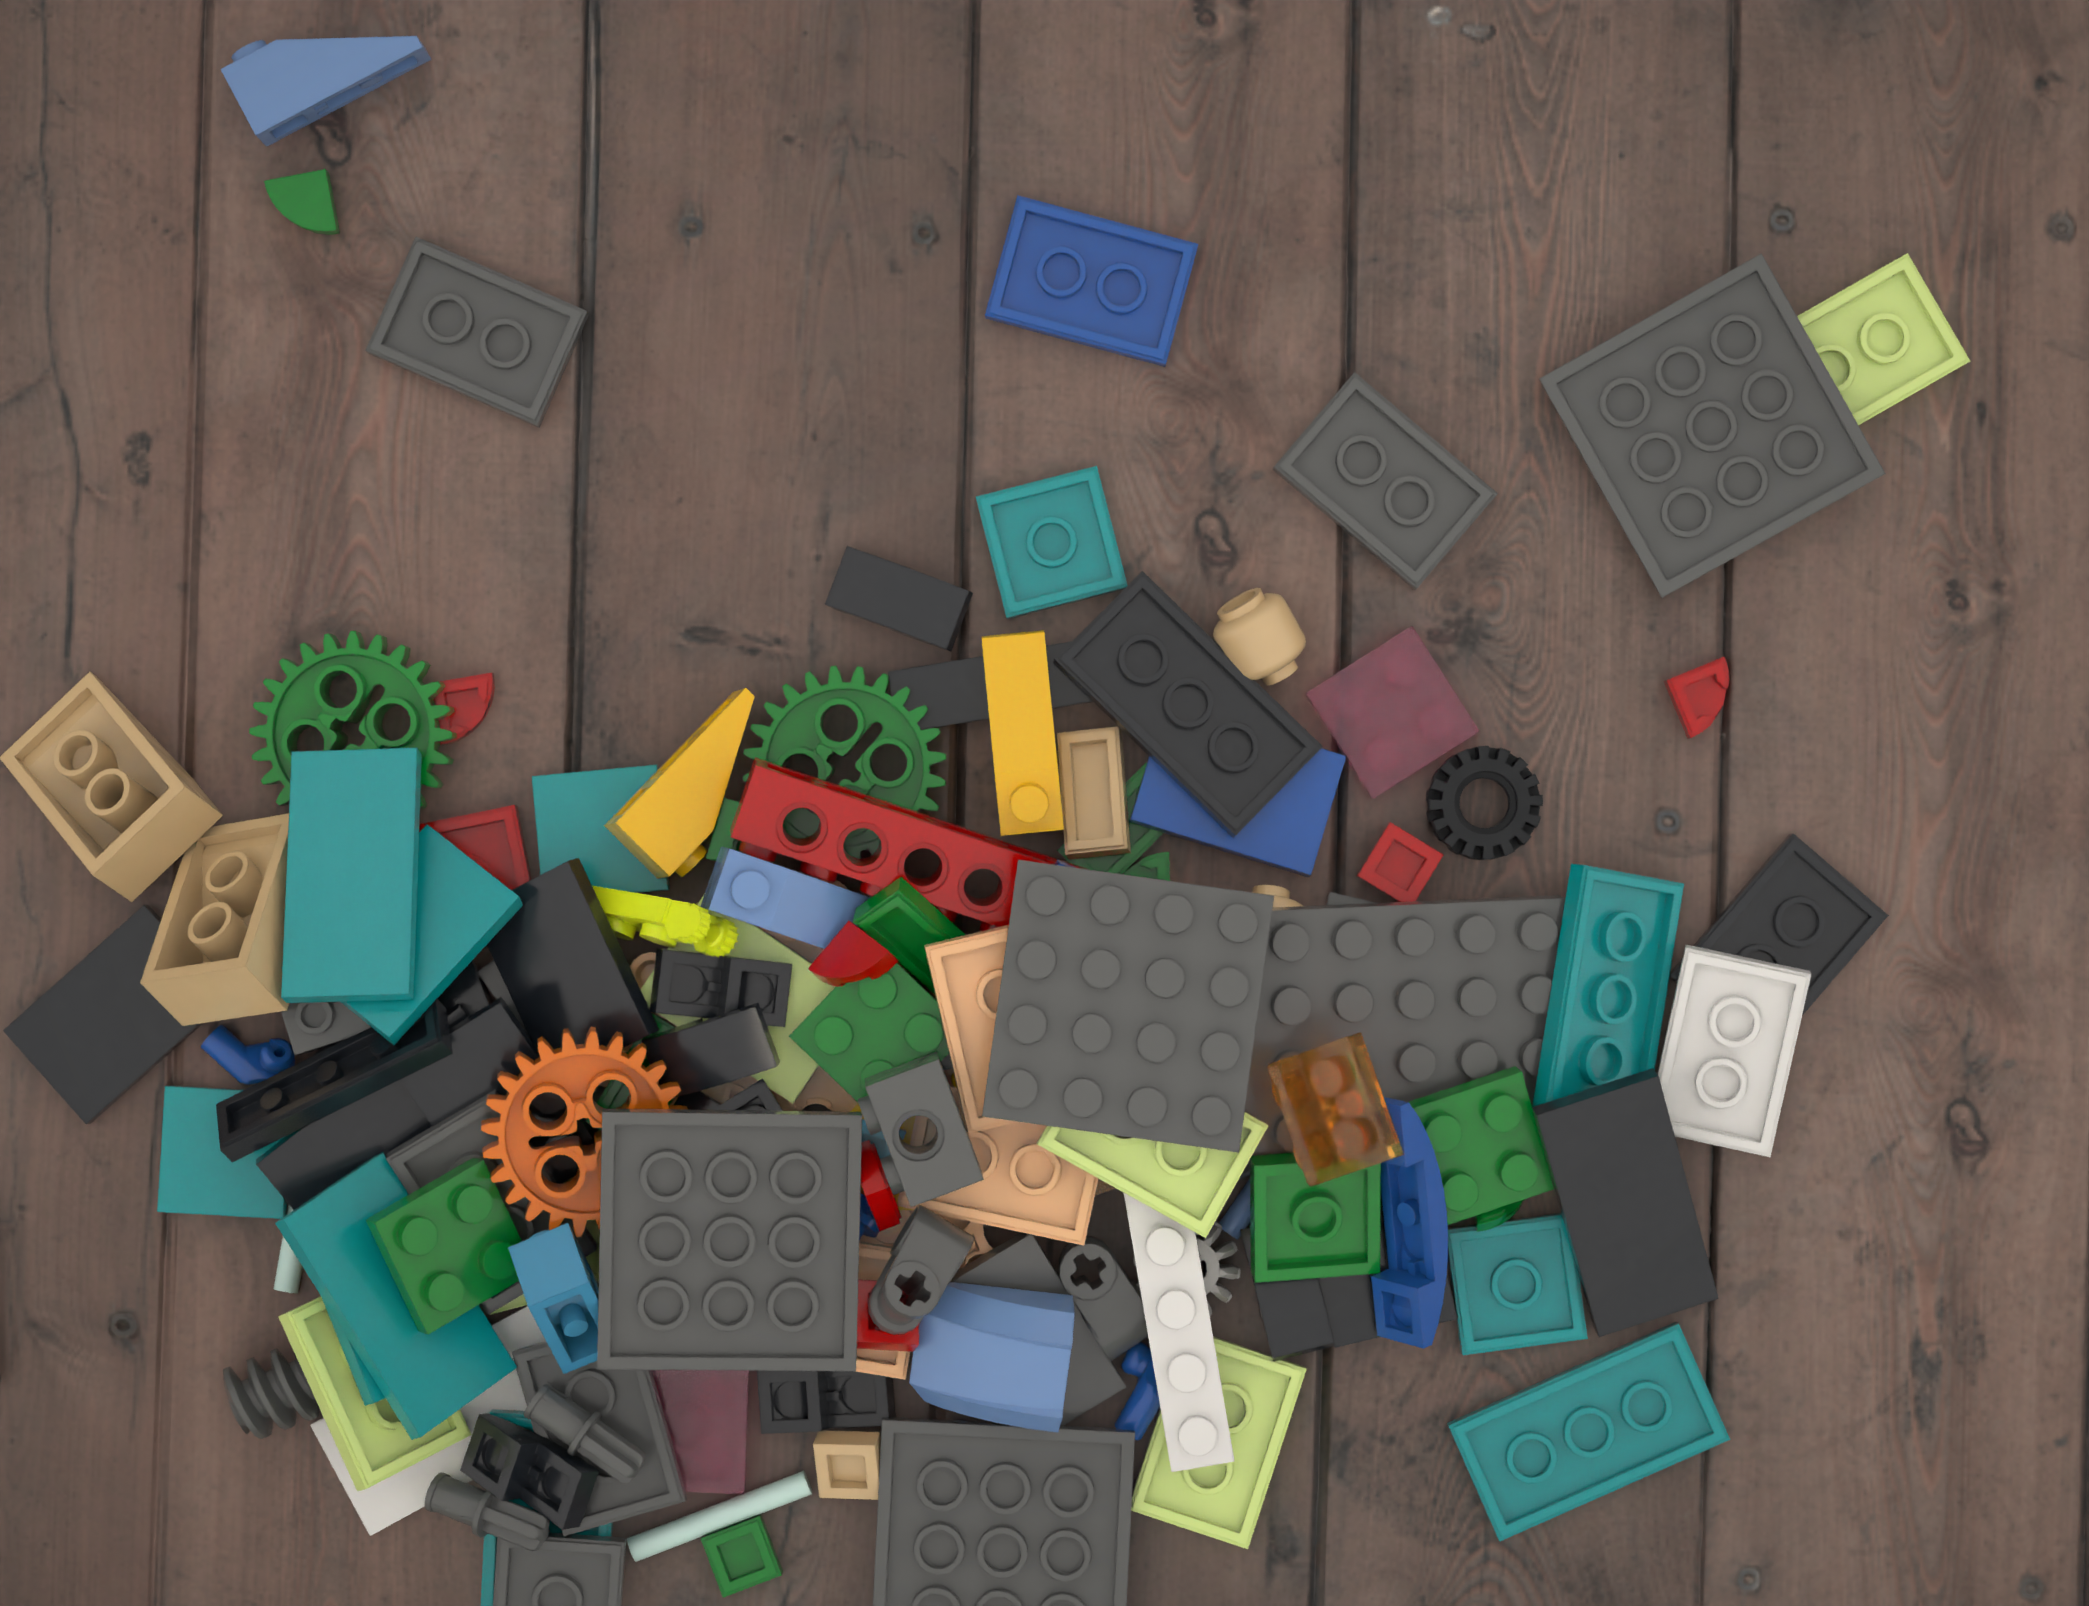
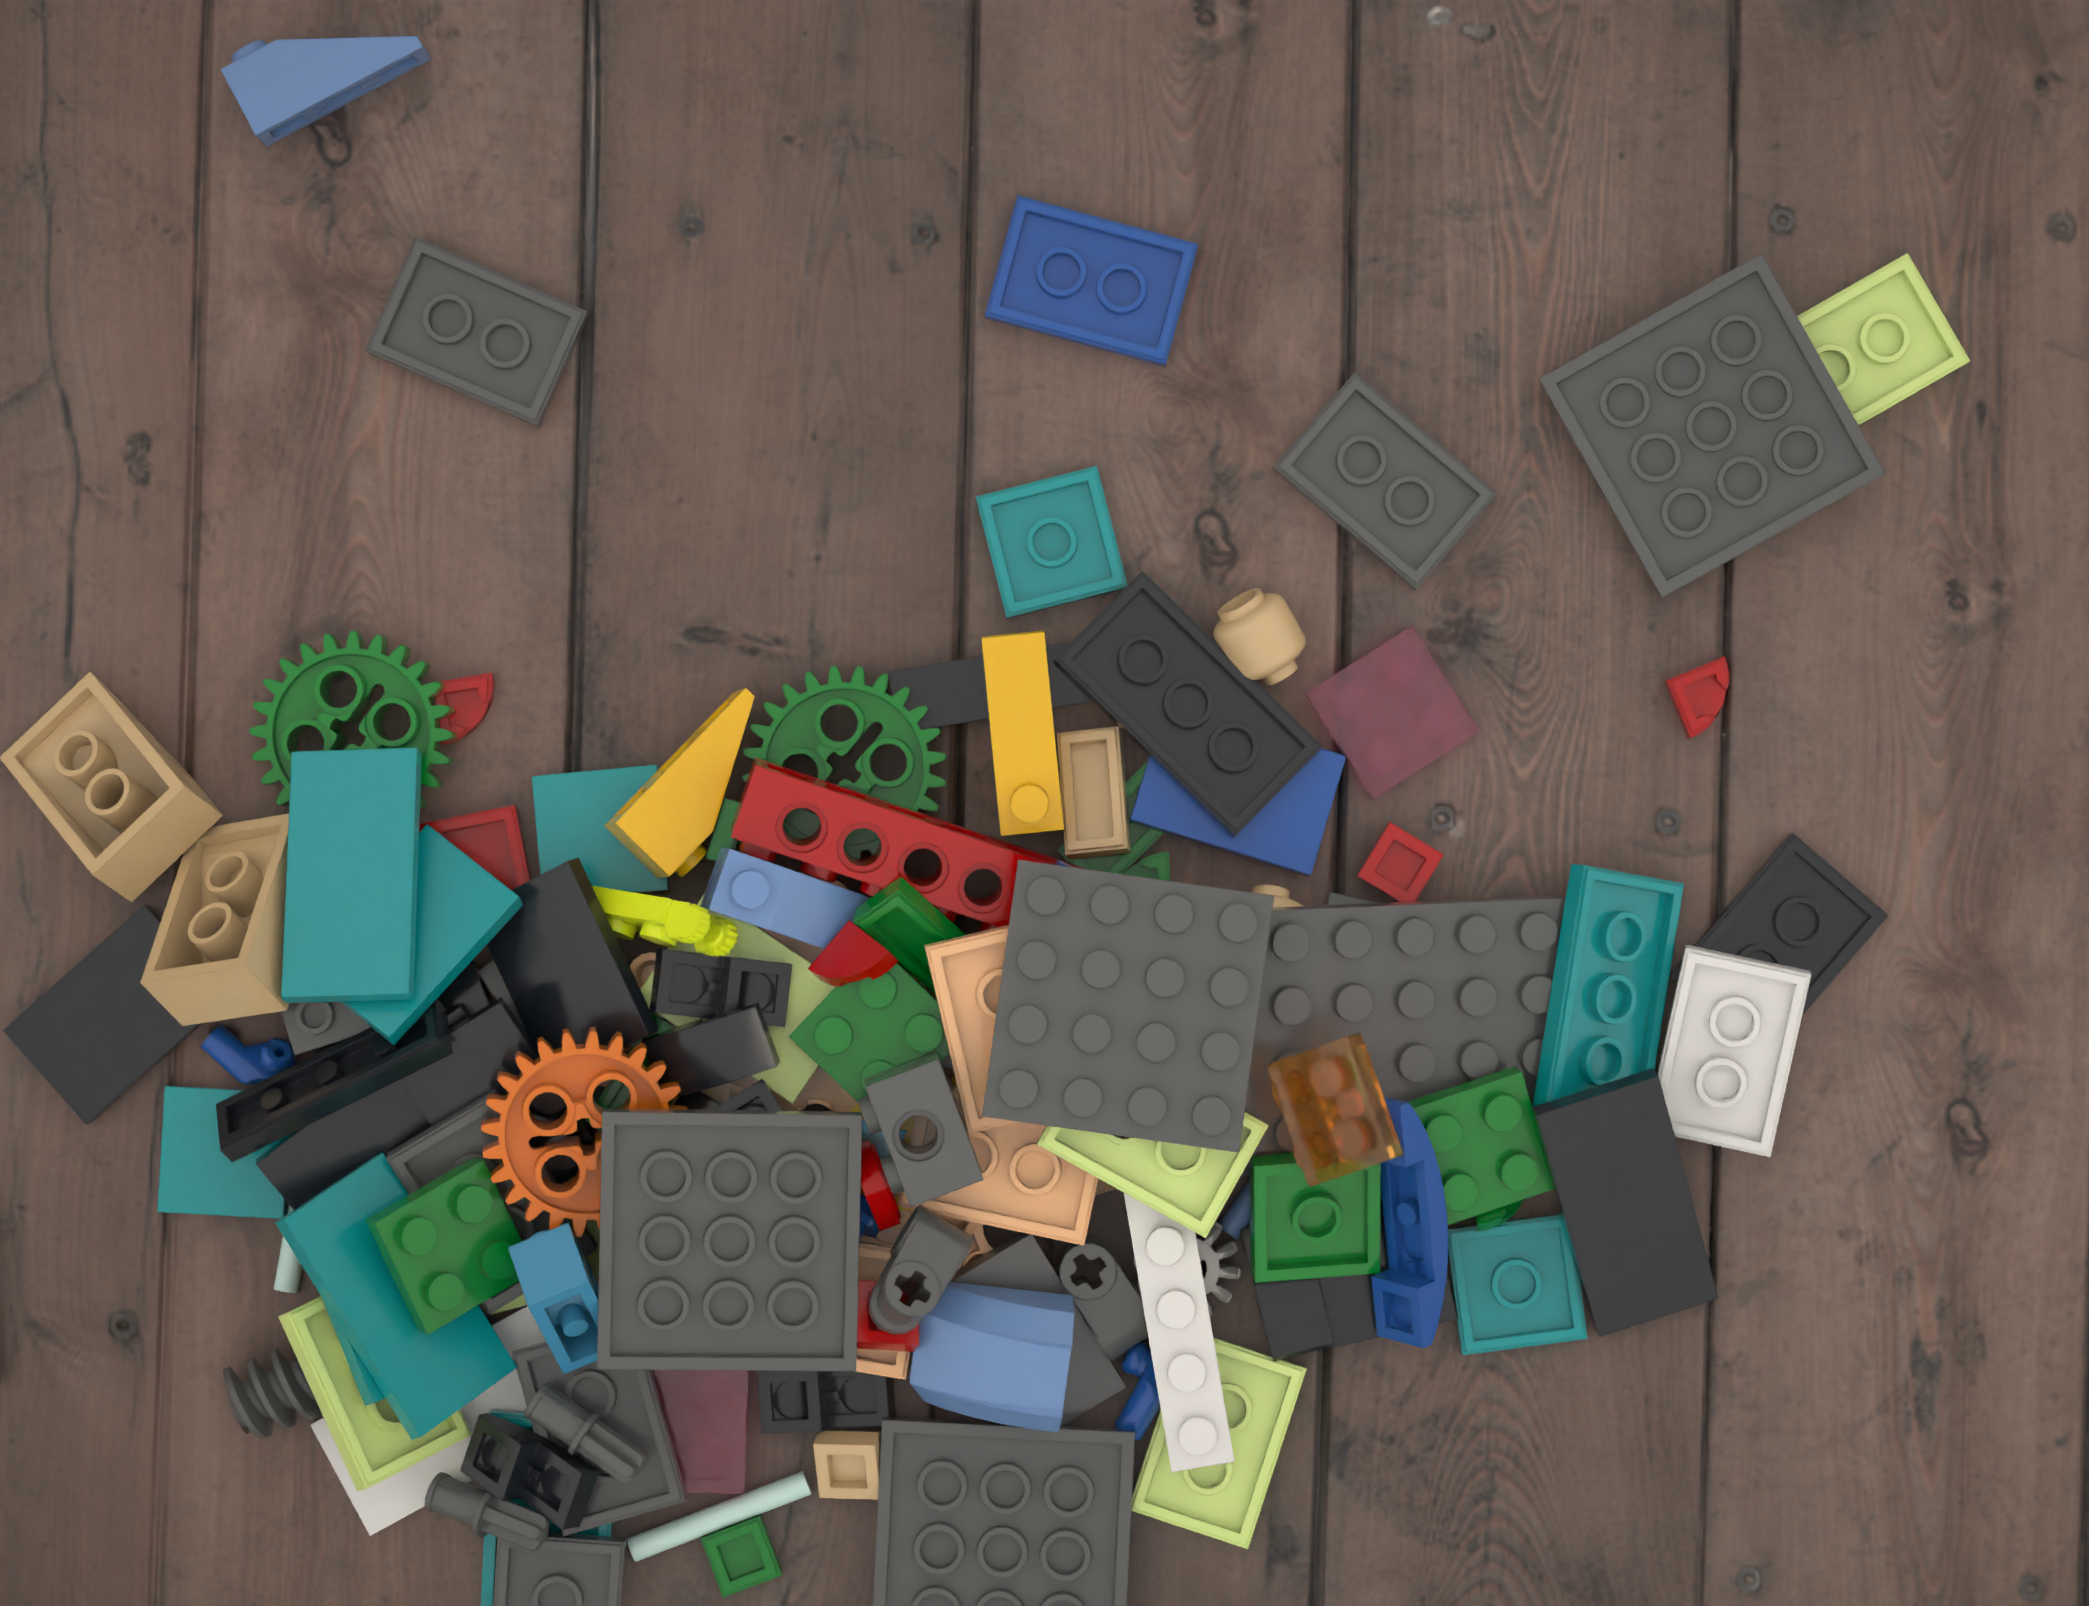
(306, 201): green tile -> none
(899, 598): black slope -> none
(1522, 797): black tyre -> none
(1588, 1431): teal tile -> none

